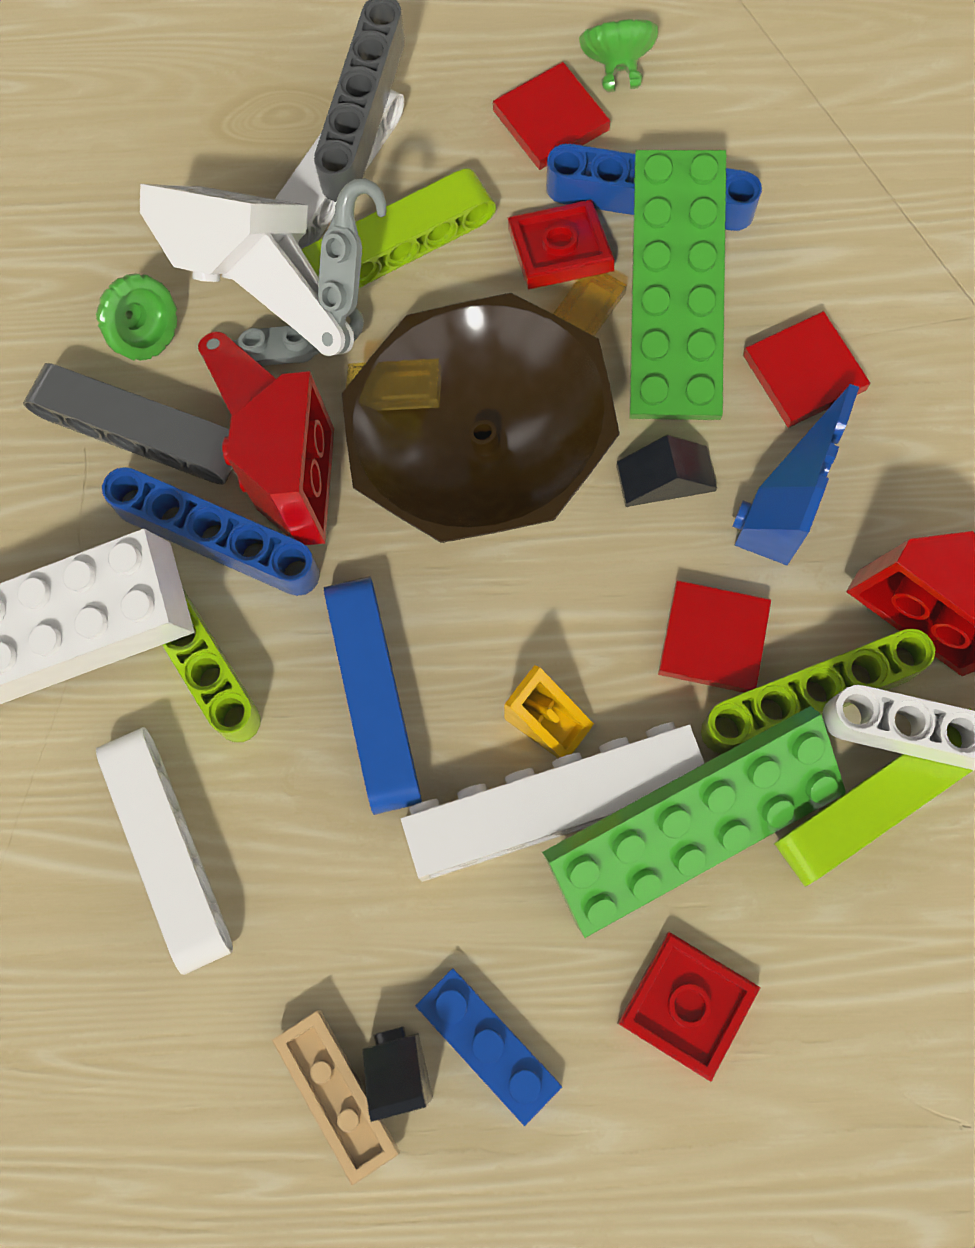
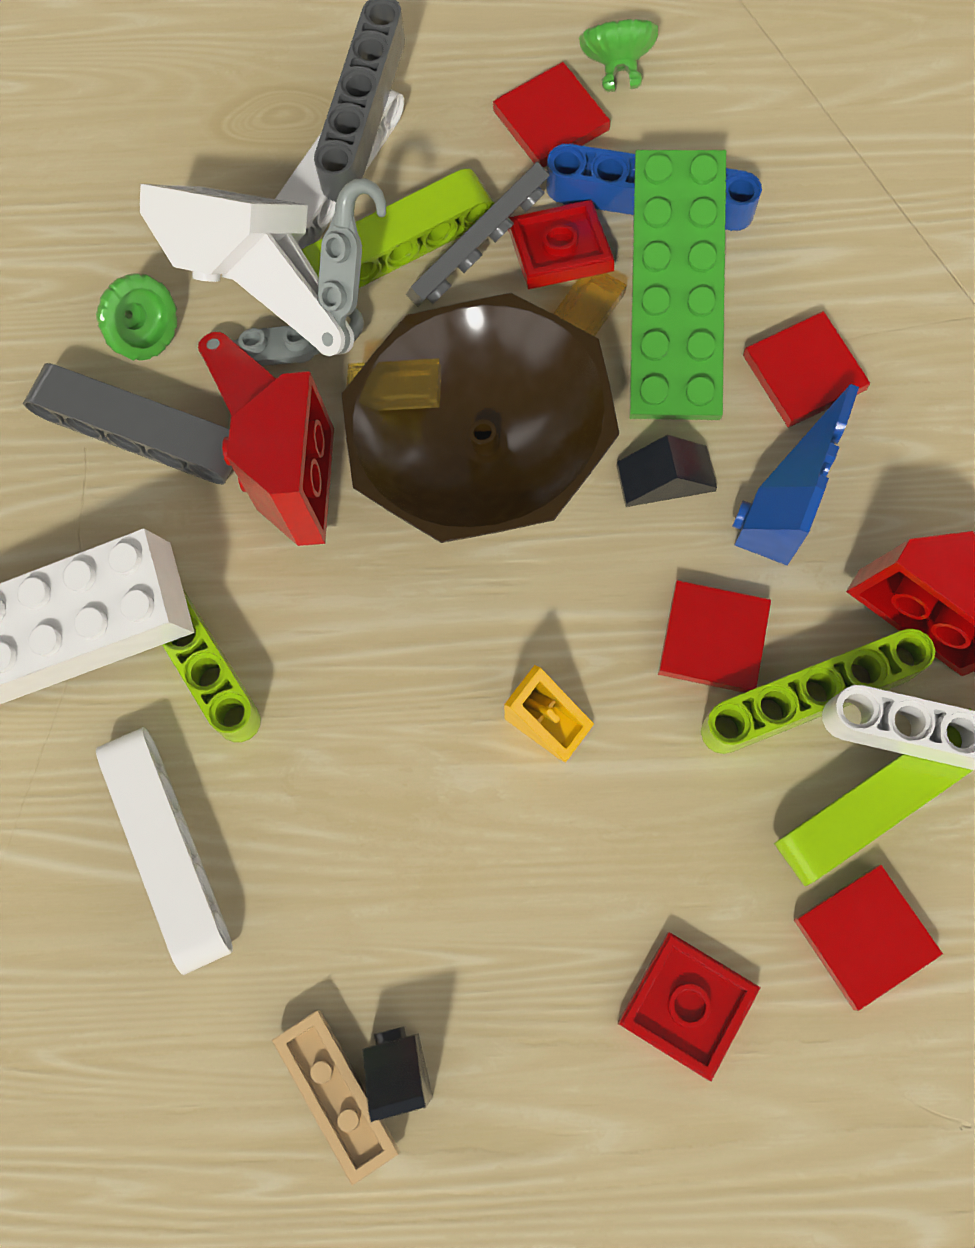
(196, 516): blue beam -> none
(372, 696): blue beam -> none
(488, 1046): blue plate -> none
(492, 224): none -> dark grey plate
(545, 804): white brick -> none
(696, 821): bright green plate -> none
(868, 937): none -> red tile

